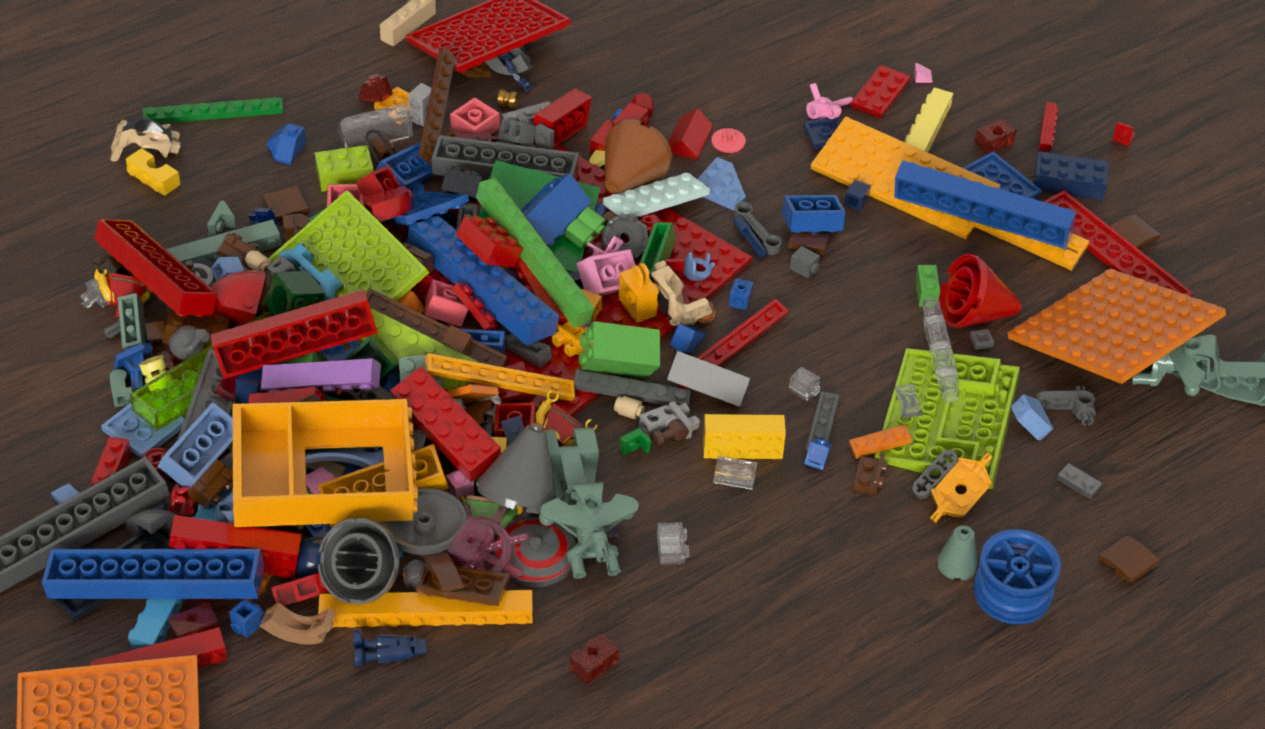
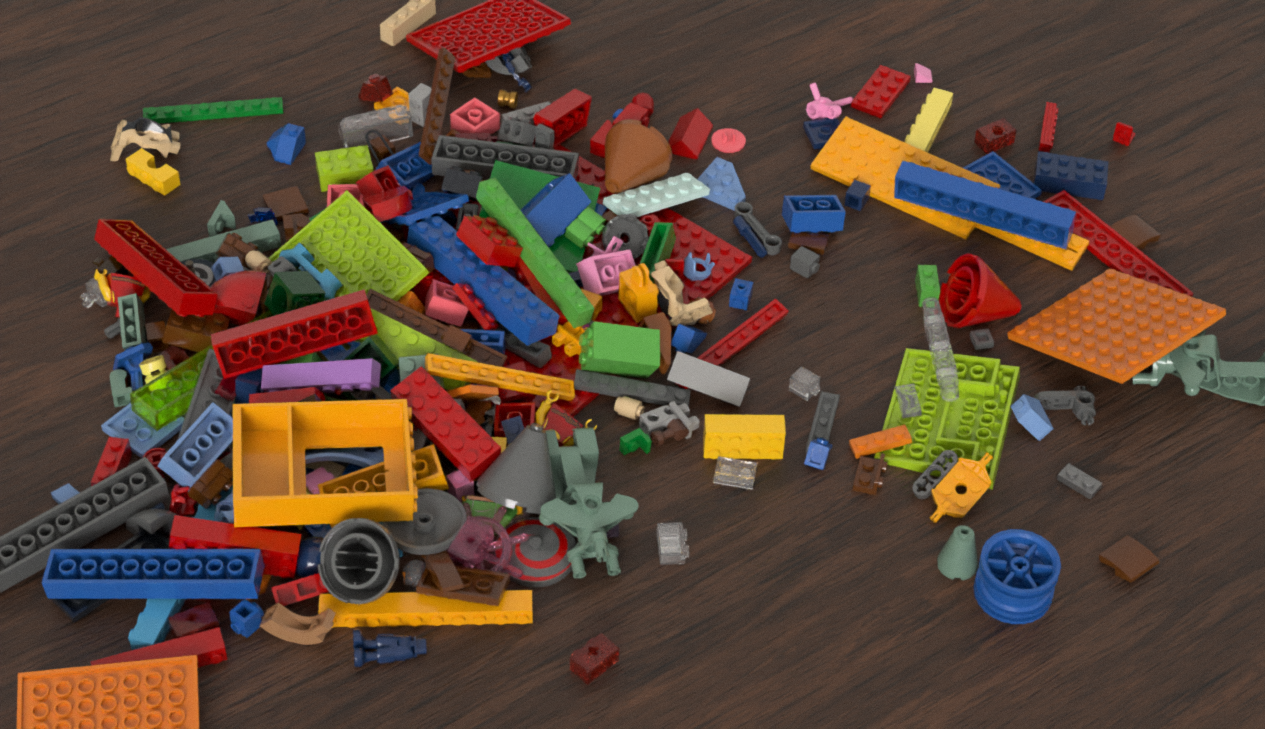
(187, 341): dark grey piece -> none
(598, 158): light yellow tile -> none
(661, 323): none -> dark orange slope

